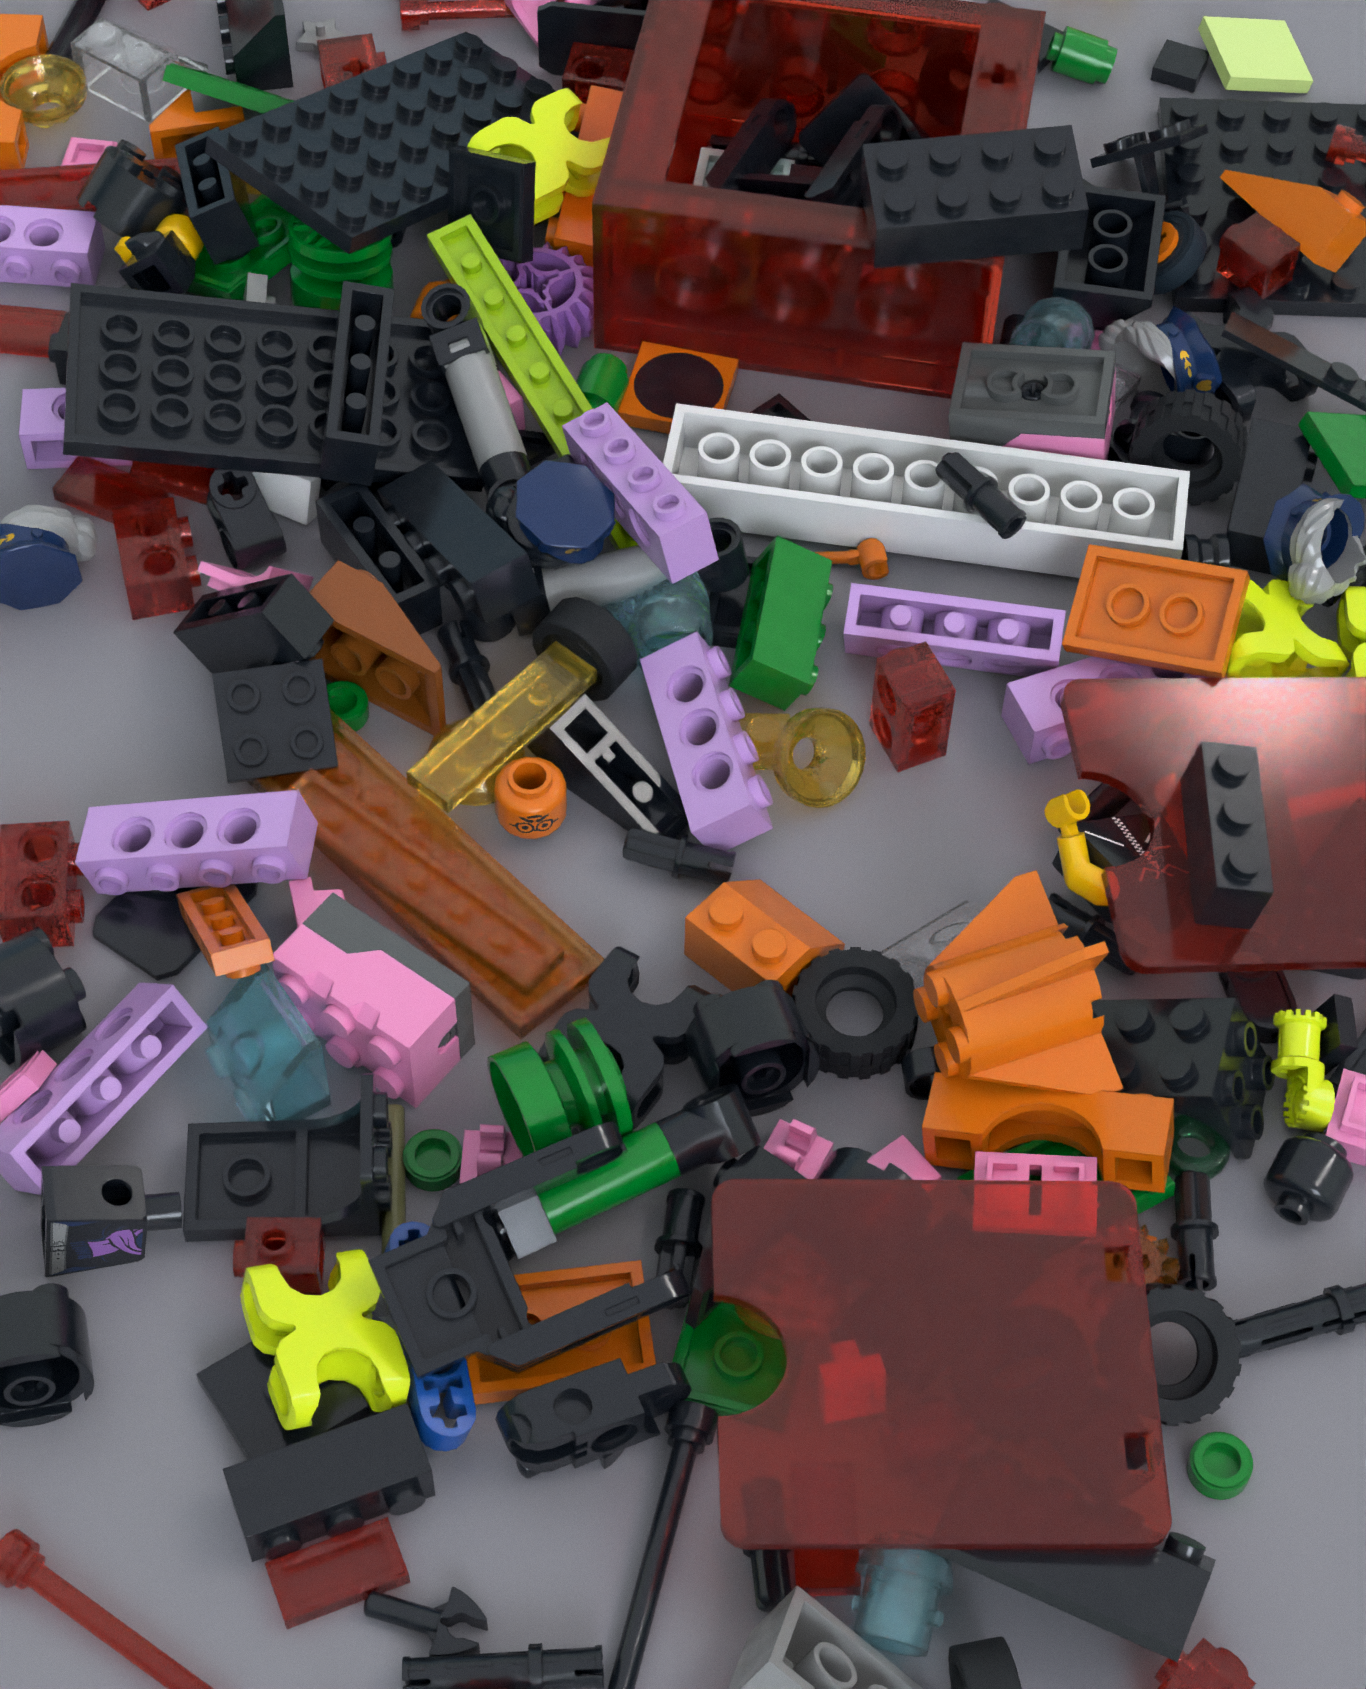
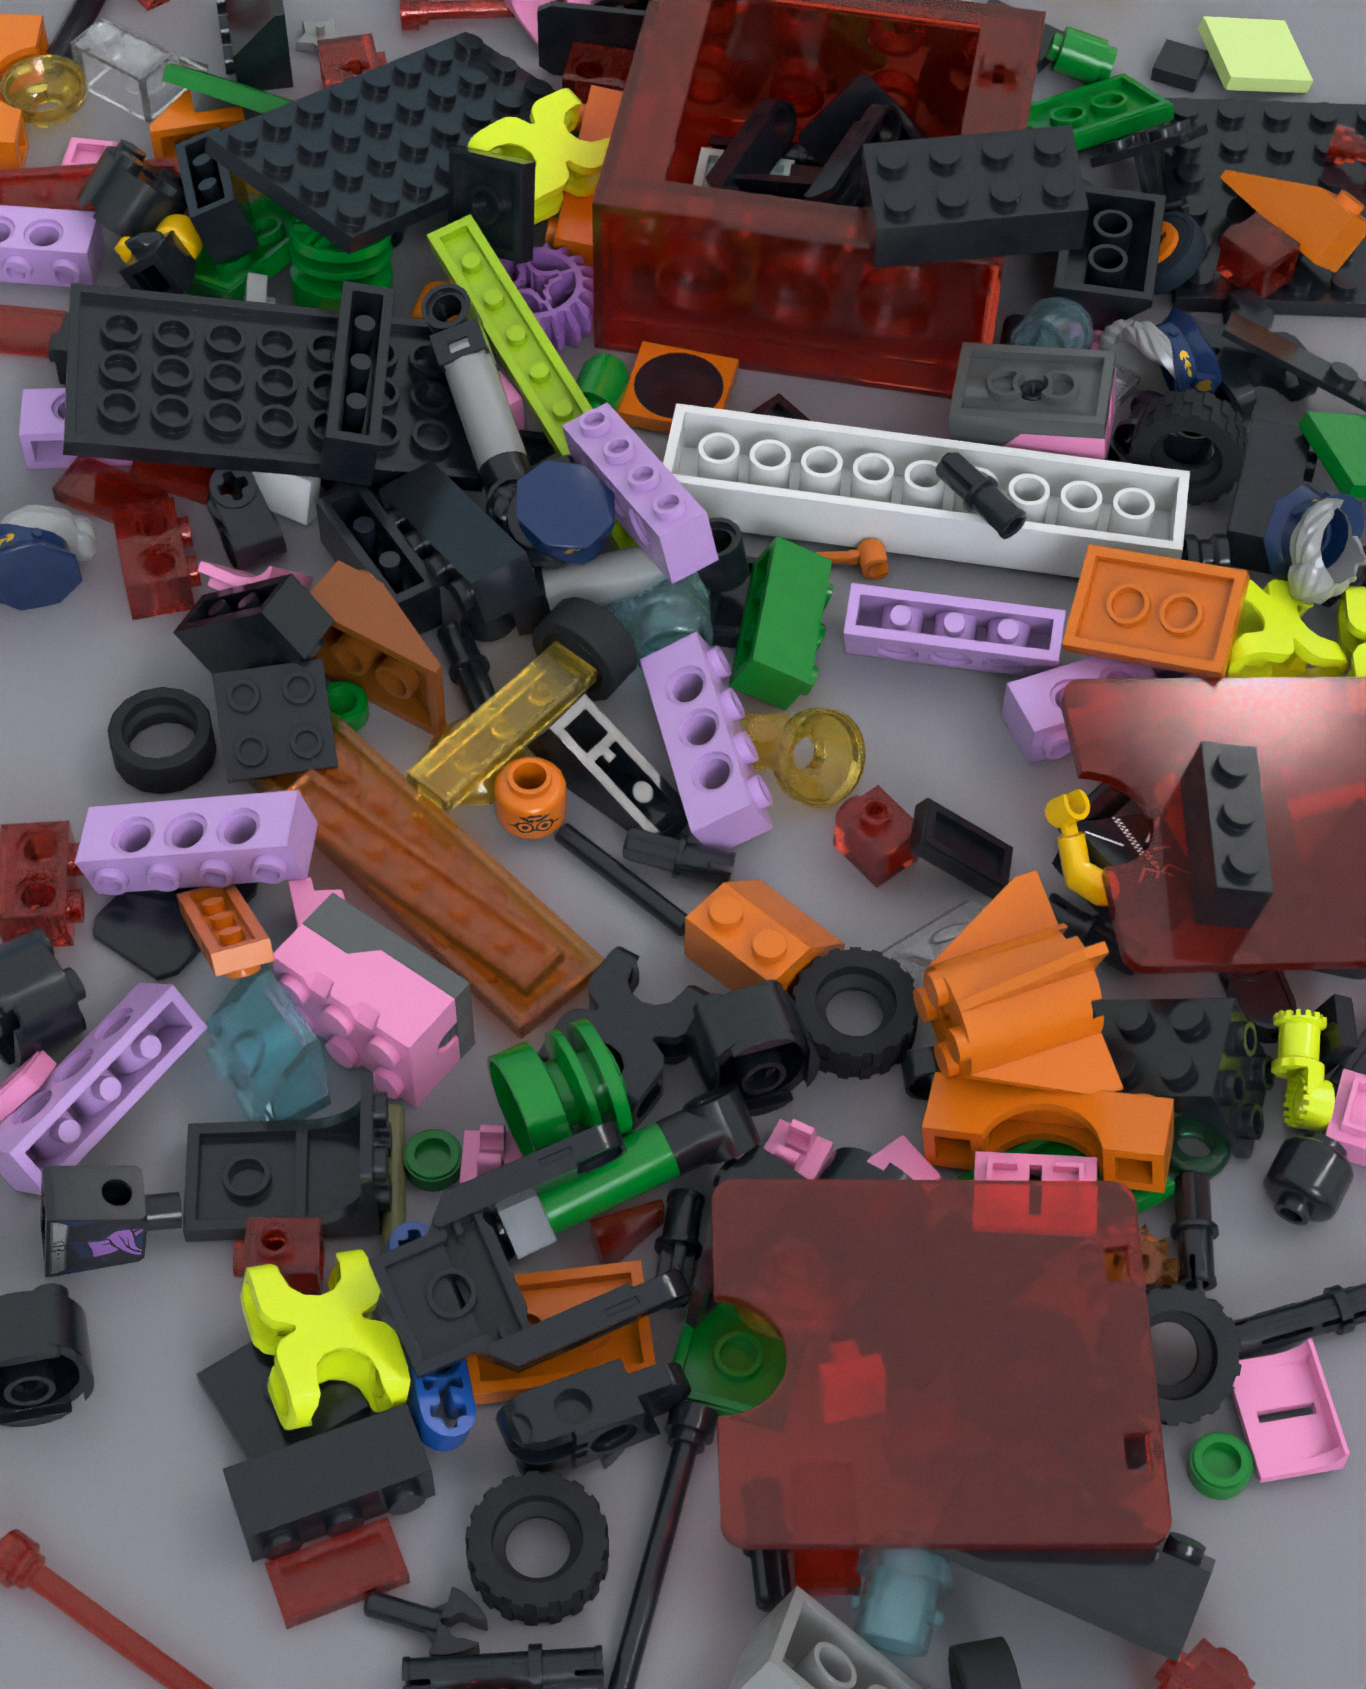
(153, 708): none -> black tyre
(549, 1596): none -> black tyre
(622, 878): none -> black bar
(622, 1231): none -> clear red piece
(874, 835): none -> clear red brick
(911, 706): clear red brick -> none
(960, 848): none -> black tile
(1103, 110): none -> green tile
(1291, 1444): none -> bright pink piece

